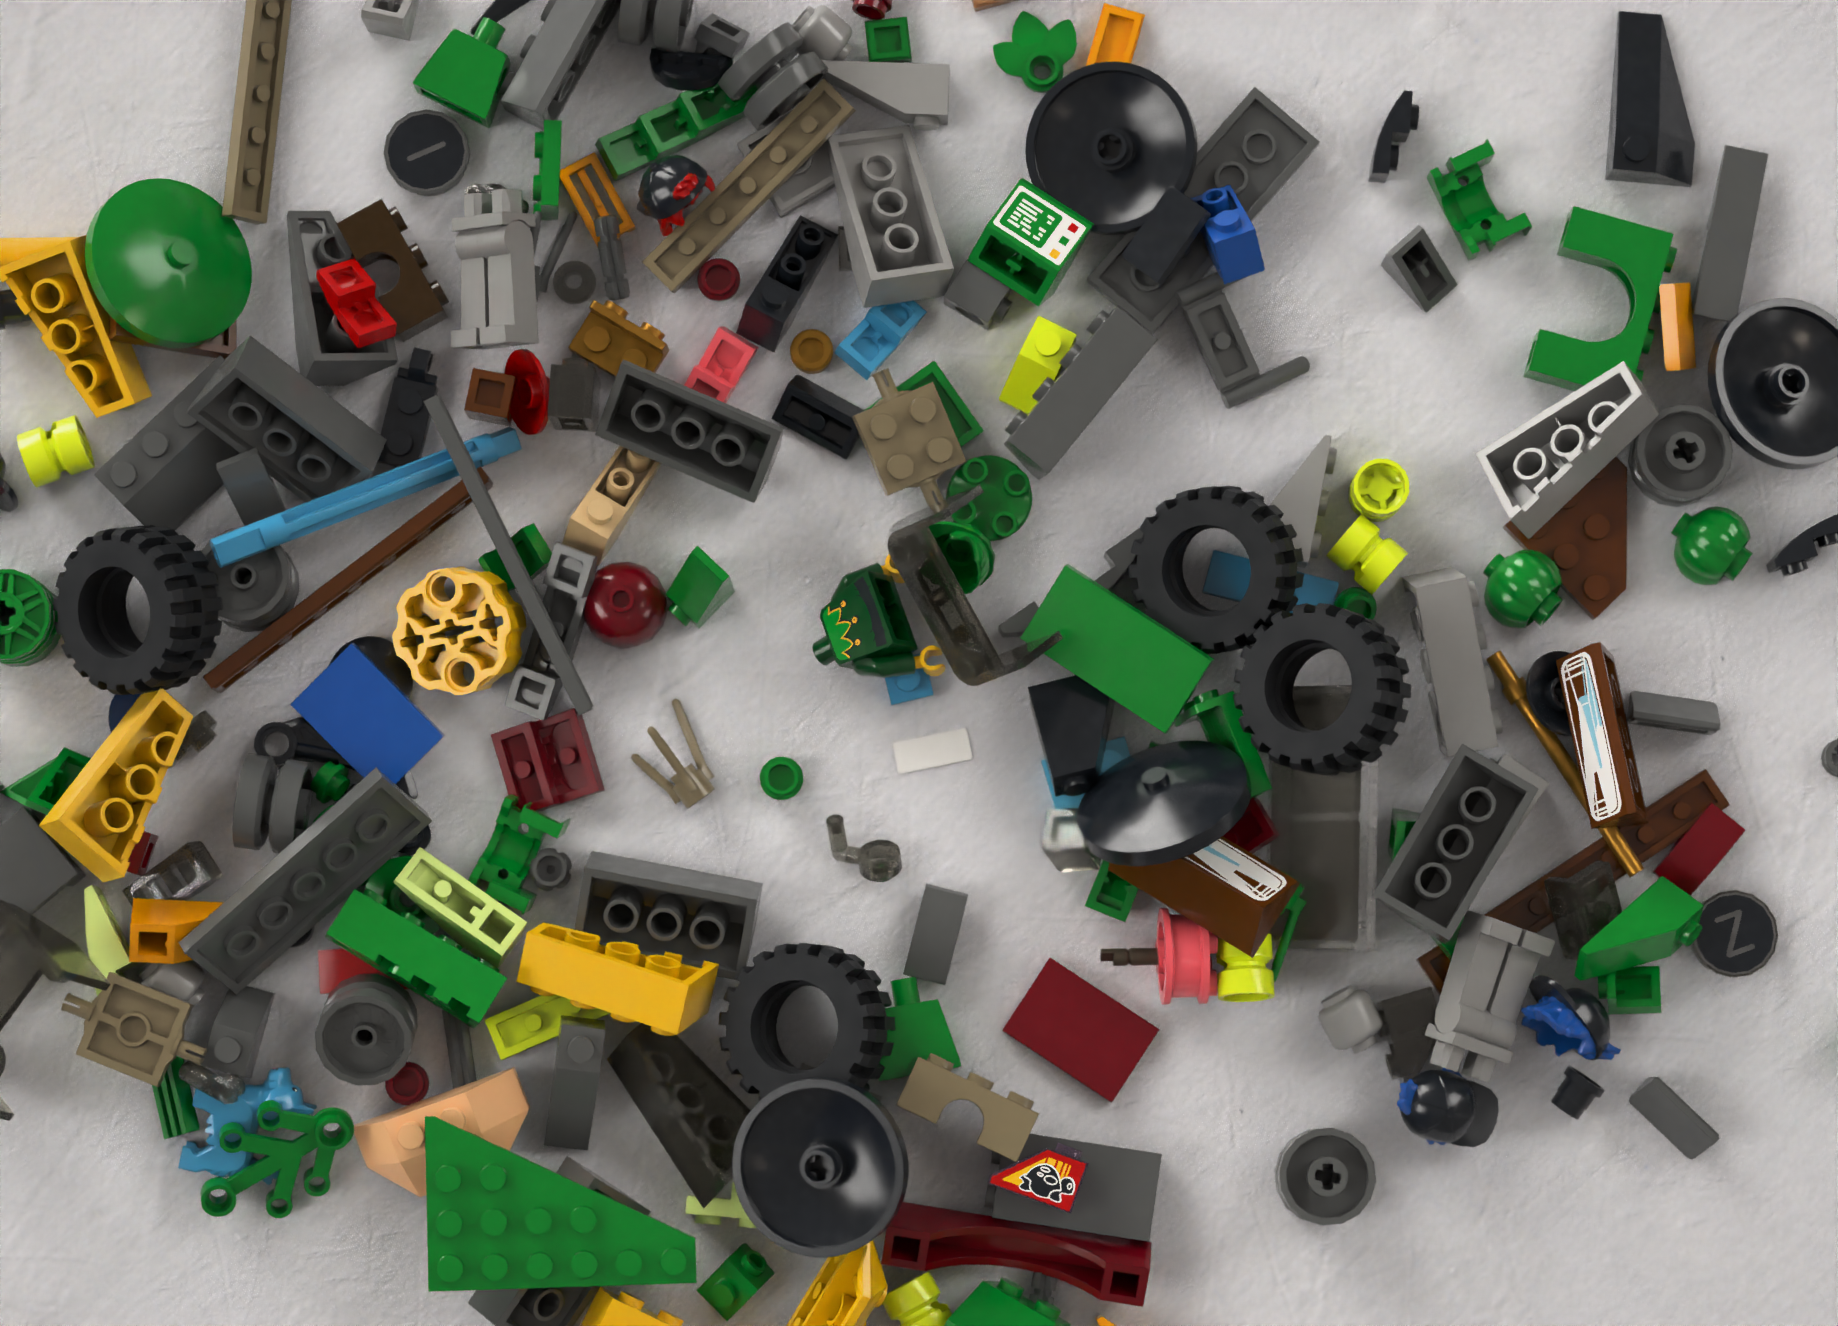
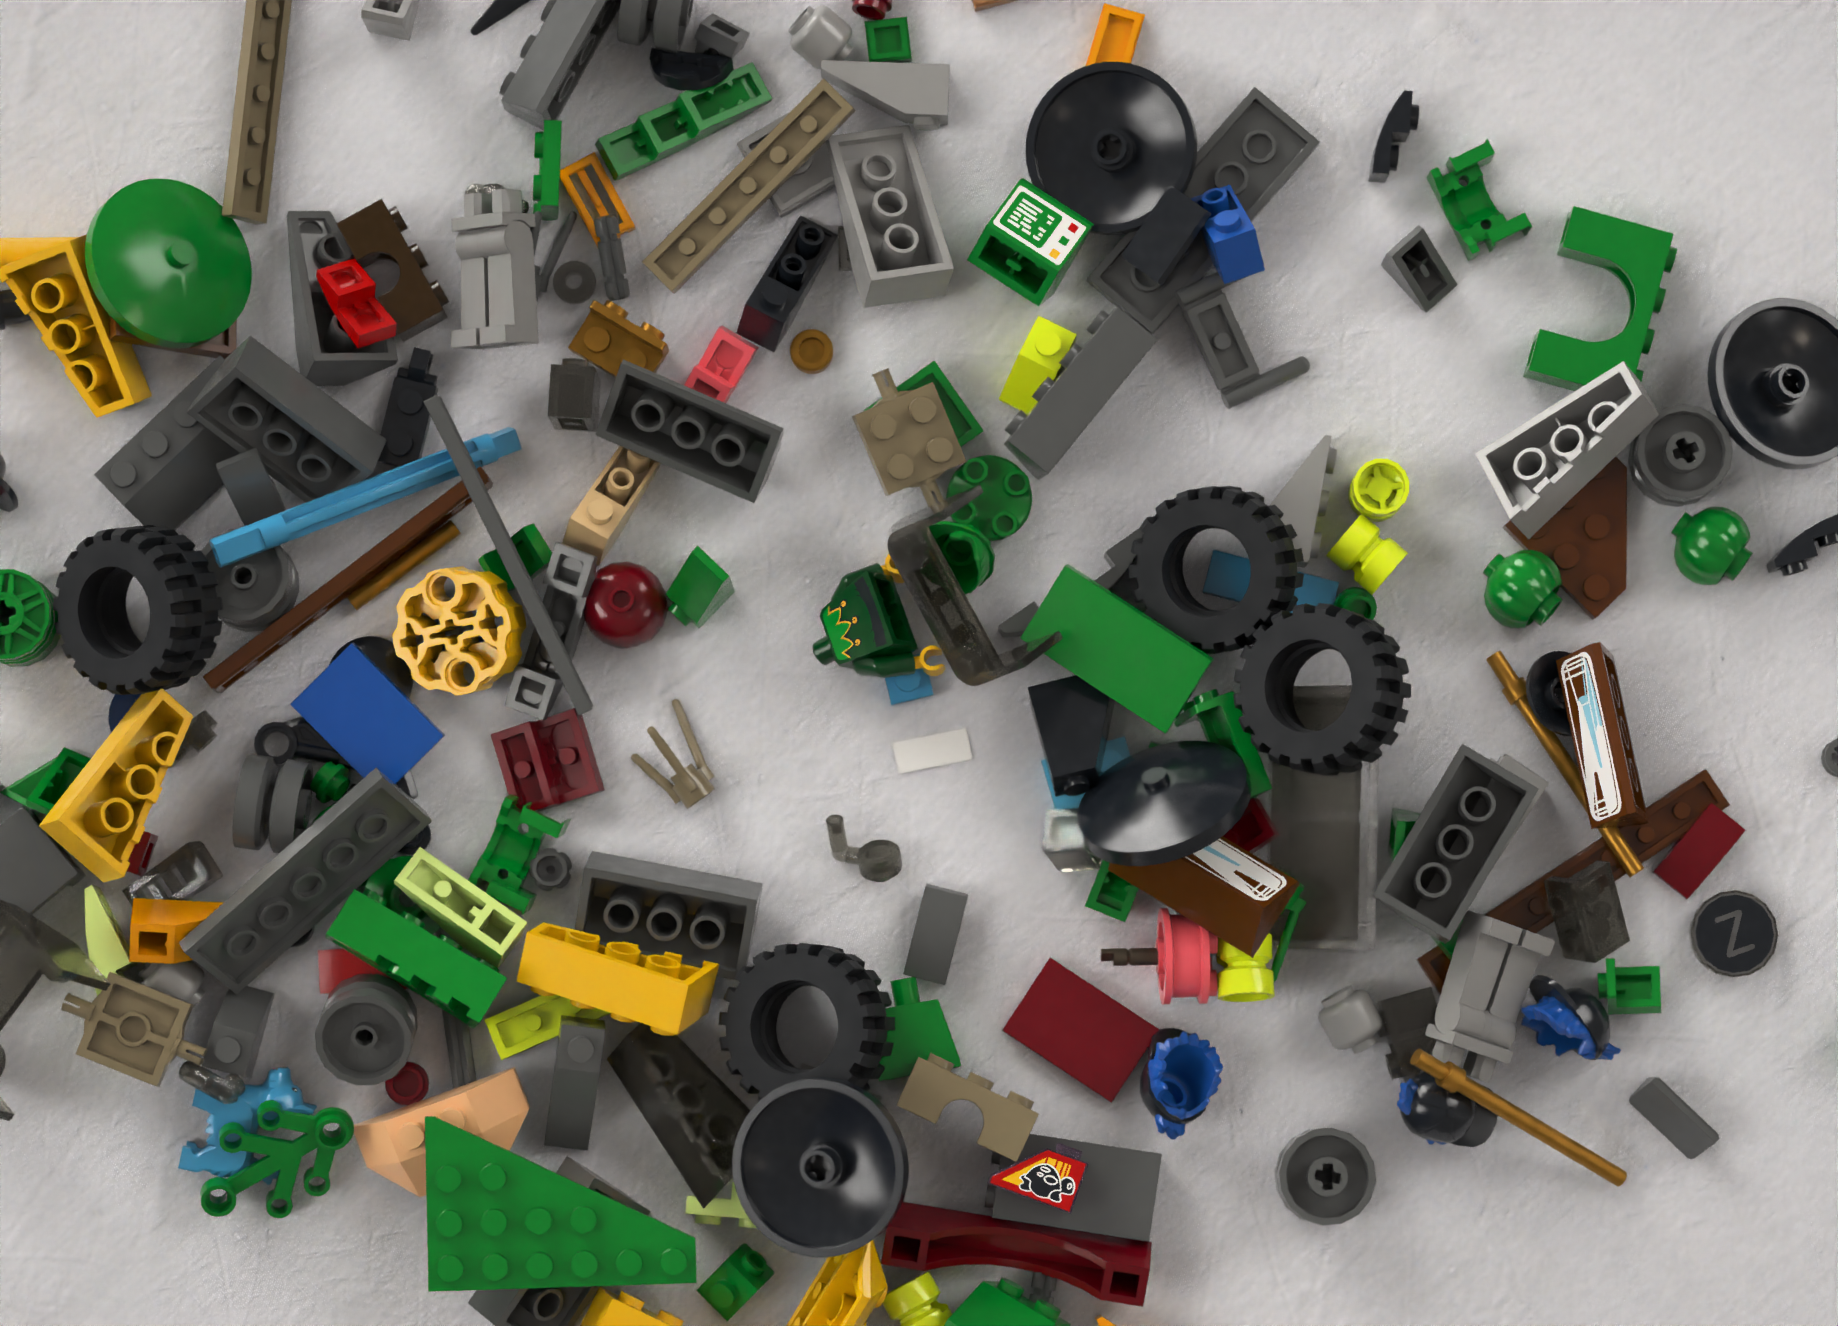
(55, 451): neon yellow wheel -> none
(175, 1103): green tile -> none
(403, 565): none -> pearl gold bar
(426, 152): black tile -> none
(467, 72): green torso -> none
(490, 397): reddish brown panel -> none
(531, 392): red dish -> none
(669, 188): black hair -> none
(718, 279): dark red plate -> none
(771, 75): dark grey wheel -> none
(781, 778): green plate -> none
(818, 416): black slope -> none
(879, 336): dark azure slope -> none
(978, 296): dark grey brick -> none
(1035, 47): green plate -> none
(1178, 1079): none -> blue hair
(1454, 660): light grey wedge -> none
(1455, 1080): none -> pearl gold bar
(1576, 1093): black piece -> none
(1643, 932): green slope -> none
(1648, 116): black wedge -> none
(1673, 713): dark grey slope -> none
(1677, 326): light orange tile -> none
(1729, 233): dark grey slope -> none

